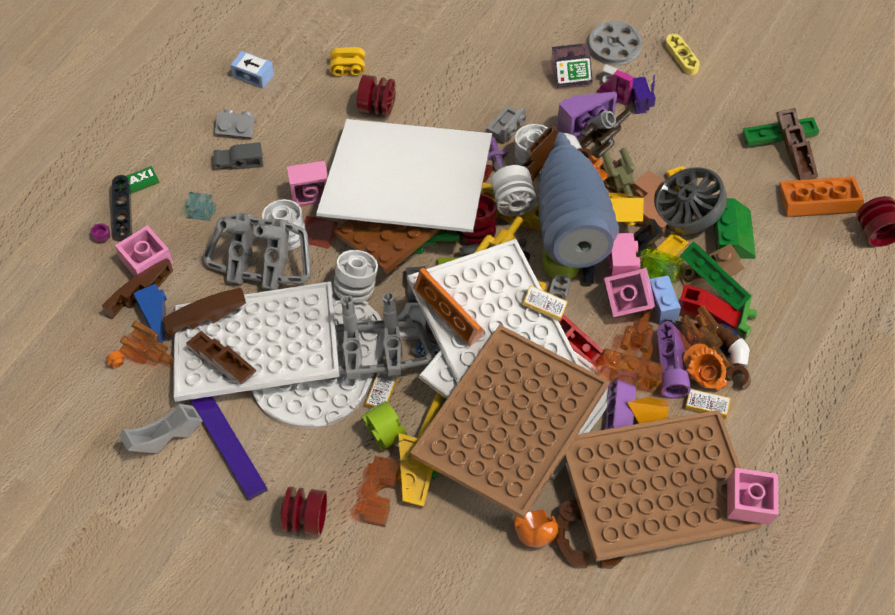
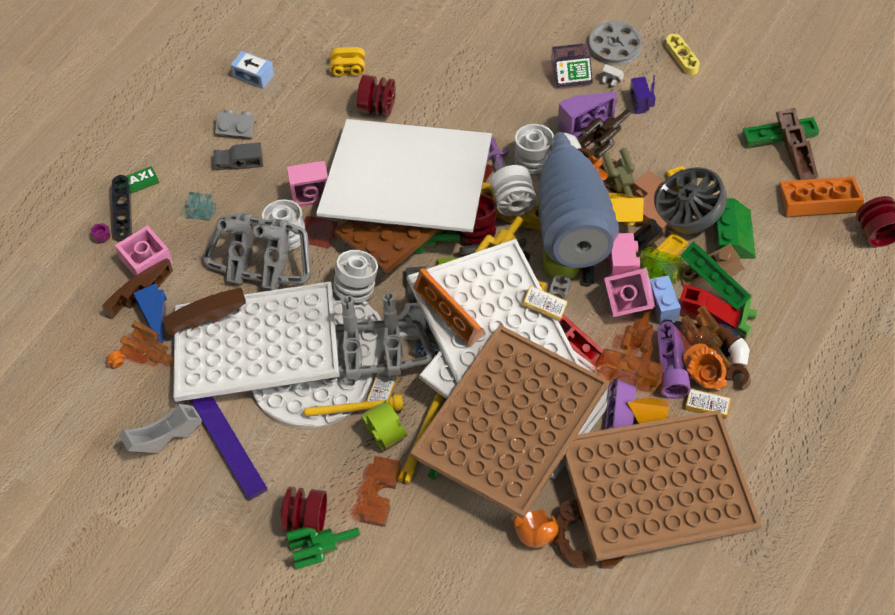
(220, 357): reddish brown slope -> none
(317, 544): none -> green plant
(395, 402): none -> yellow piece
(414, 474): yellow wing -> none
(506, 123): light grey bracket -> none
(539, 151): reddish brown slope -> none
(603, 120): light grey cone -> none
(619, 83): dark pink wing -> none
(752, 496): bright pink brick -> none

